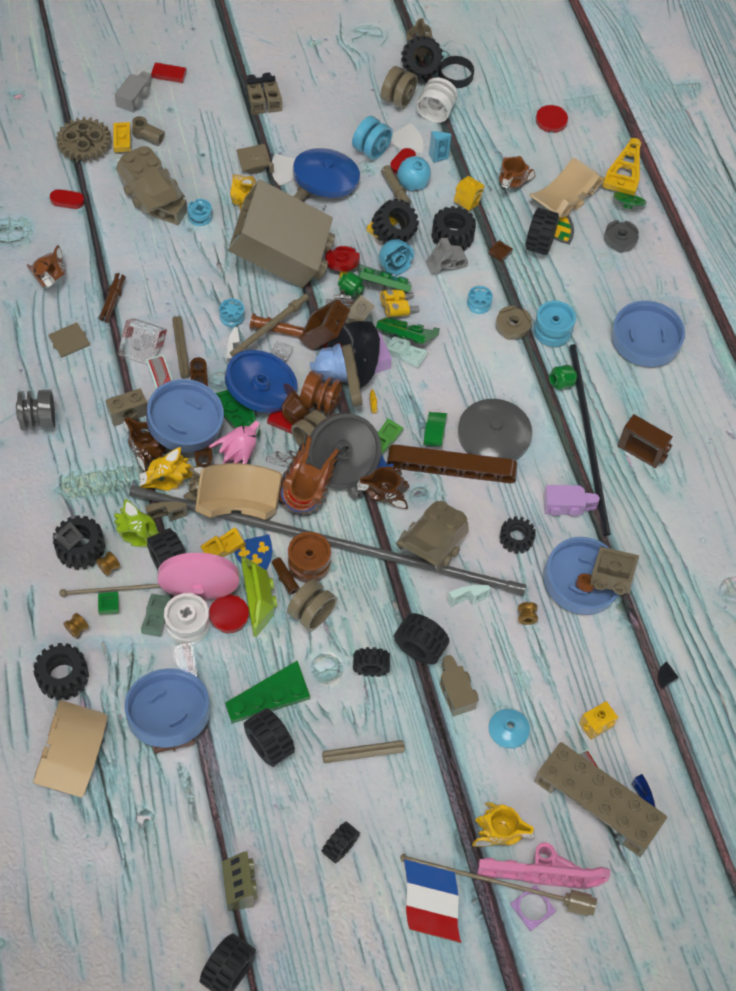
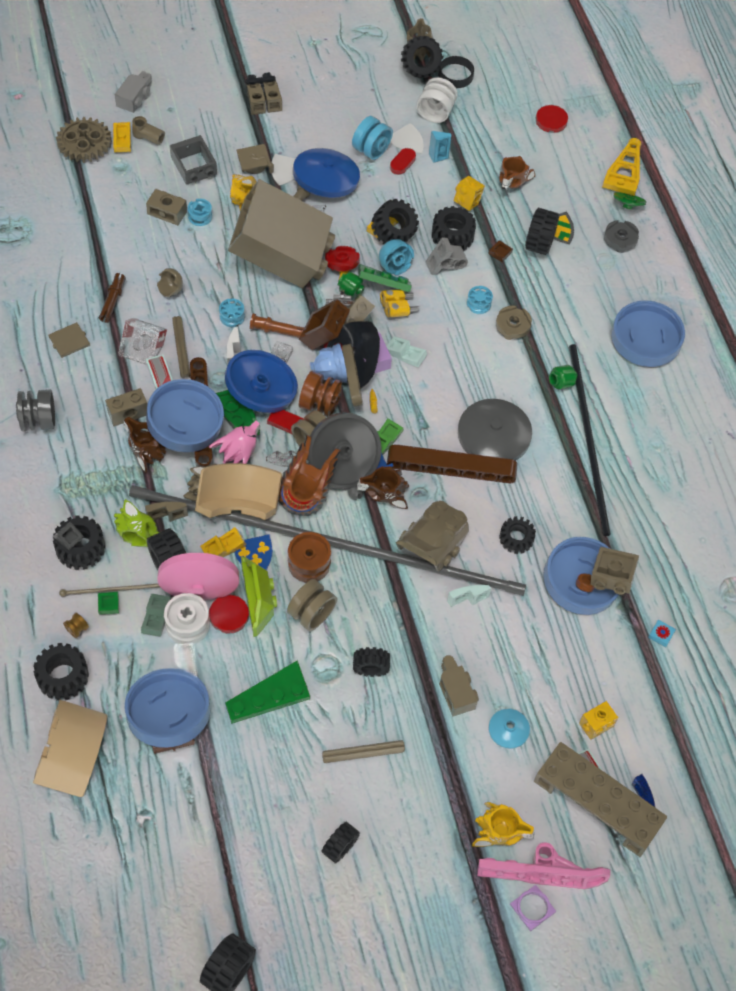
(48, 267): dark orange piece -> none
(66, 199): red tile -> none
(108, 563): pearl gold wheel -> none
(147, 180): dark tan slope -> none
(168, 72): red tile -> none
(170, 282): none -> dark tan hair
(171, 466): yellow piece -> none
(195, 145): none -> dark grey window
(239, 887): olive slope -> none
(269, 737): black tyre -> none
(285, 576): reddish brown axle -> none
(293, 306): dark tan bar -> none
(293, 407): reddish brown piece -> none
(398, 191): dark tan pin -> none
(399, 87): dark tan wheel -> none
(404, 331): green wing -> none
(414, 173): medium azure cylinder -> none
(421, 638): black tyre -> none
(434, 898): flag -> none
(435, 429): green slope -> none
(527, 613): pearl gold wheel -> none
(554, 323): medium azure wheel -> none
(568, 500): lavender hinge -> none
(569, 188): tan panel -> none
(649, 434): reddish brown window -> none
(662, 633): none -> medium azure tile
(666, 676): black tile -> none

